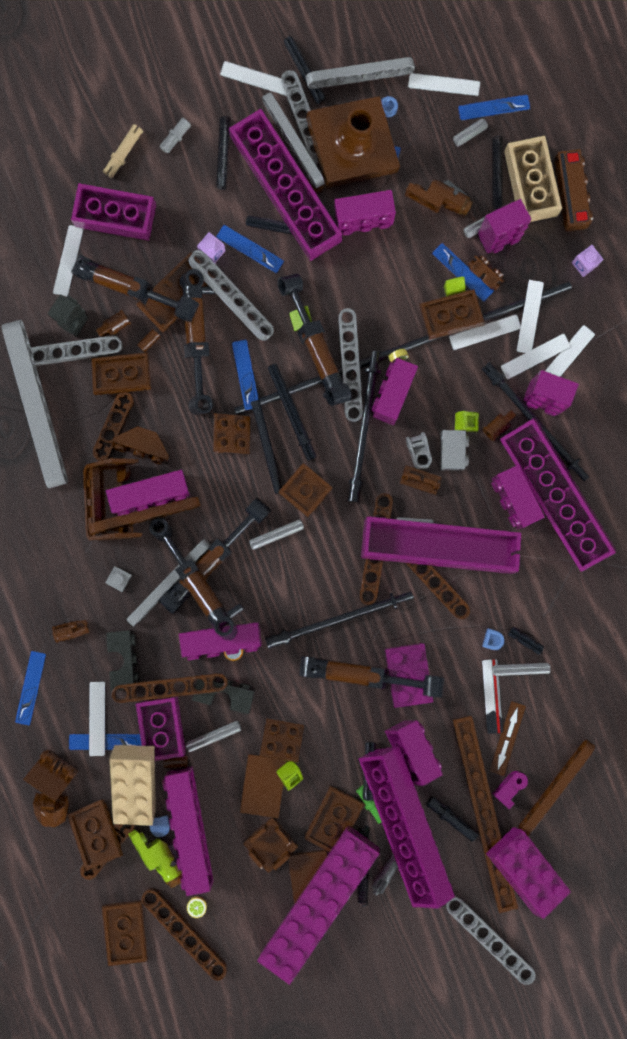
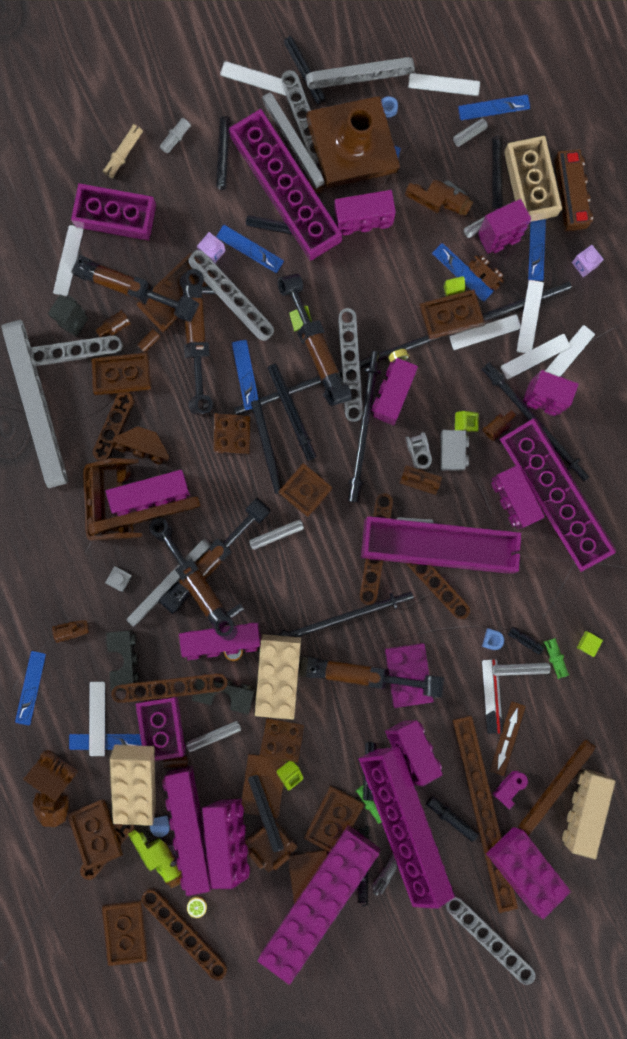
(226, 843): none -> magenta brick
(266, 813): none -> black axle
(278, 676): none -> tan brick
(537, 250): none -> blue sticker
(556, 658): none -> bright green pin
(588, 813): none -> tan brick
(589, 644): none -> lime slope

